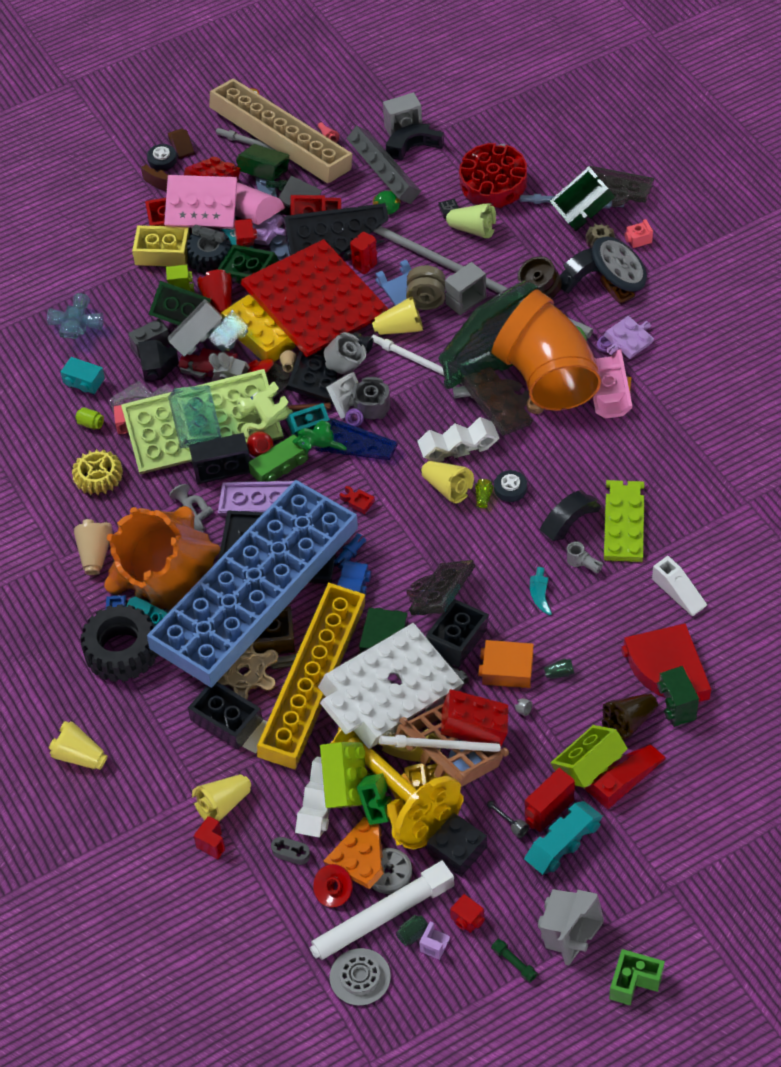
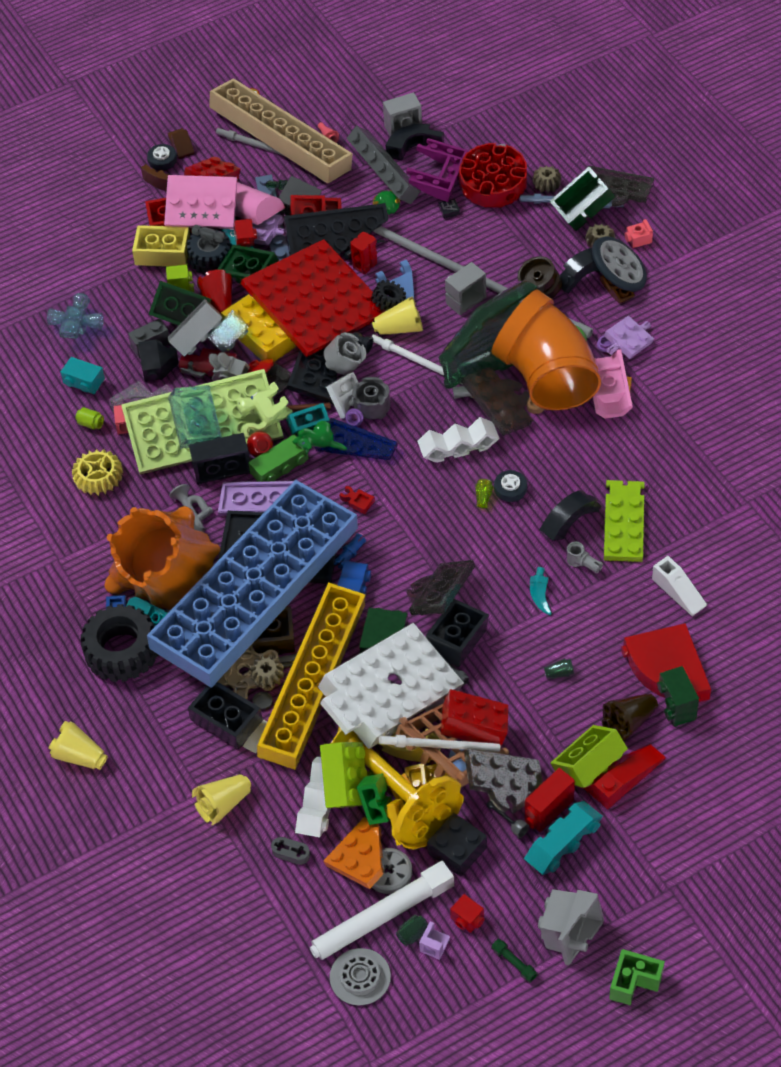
(92, 544): tan cone -> none
(209, 838): red piece -> none
(260, 675): none -> dark tan gear
(263, 162): dark green brick -> none
(263, 700): none -> dark grey piece
(288, 360): tan cone -> none
(324, 885): red dish -> none
(386, 288): none -> black tyre
(426, 287): dark tan wheel -> none
(441, 186): none -> magenta wedge
(449, 479): light yellow cone -> none
(473, 219): yellowish green cone -> none
(503, 777): none -> clear smoke plate
(506, 664): orange brick -> none
(524, 706): light grey hinge -> none
(546, 179): none -> dark tan gear

